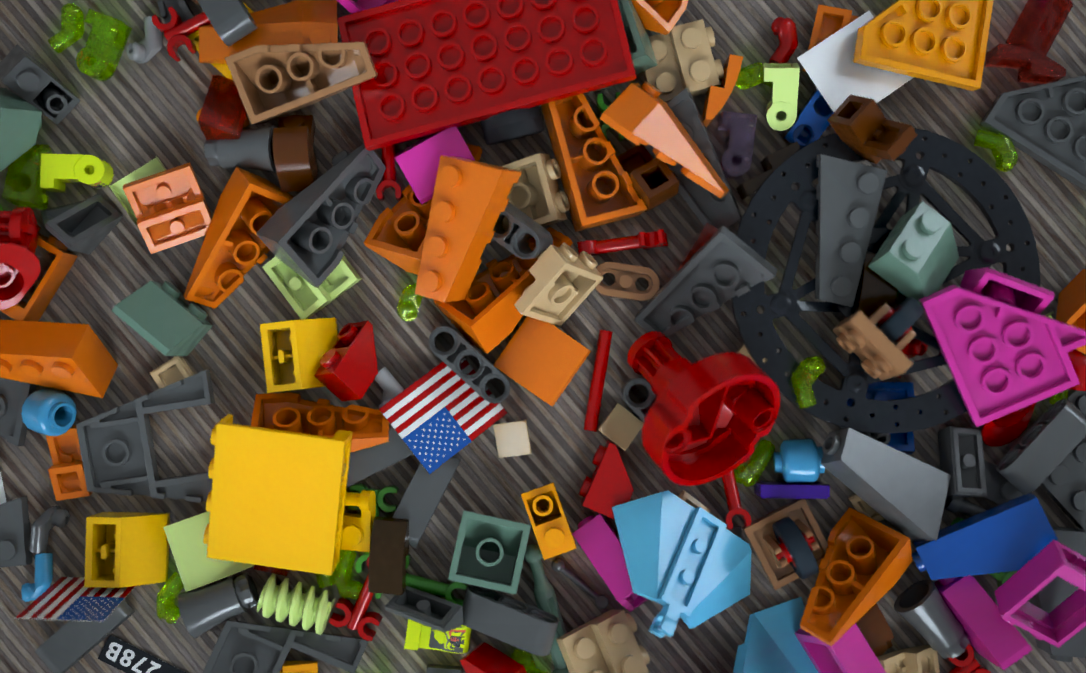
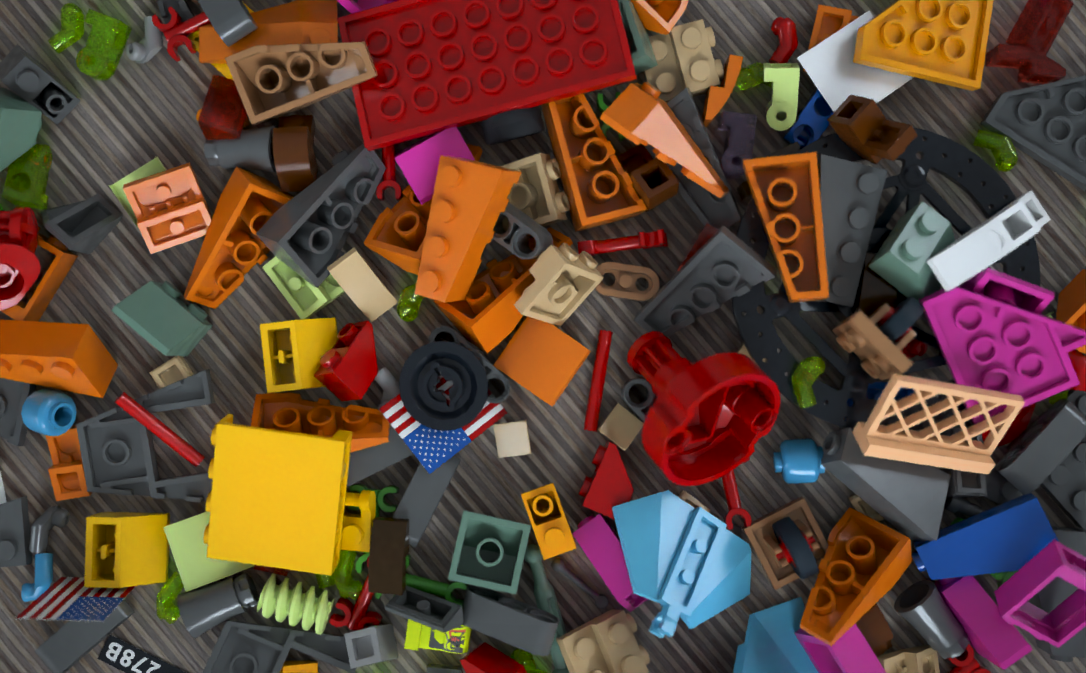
(73, 168): neon yellow leg -> none
(159, 429): none -> red bar
(362, 284): none -> tan slope
(371, 646): none -> light grey panel
(432, 406): none -> black gear
(751, 473): clear neon green arm -> none
(781, 489): dark purple tile -> none
(791, 214): none -> orange wedge
(927, 445): none -> light nougat fence
(989, 241): none -> white slope

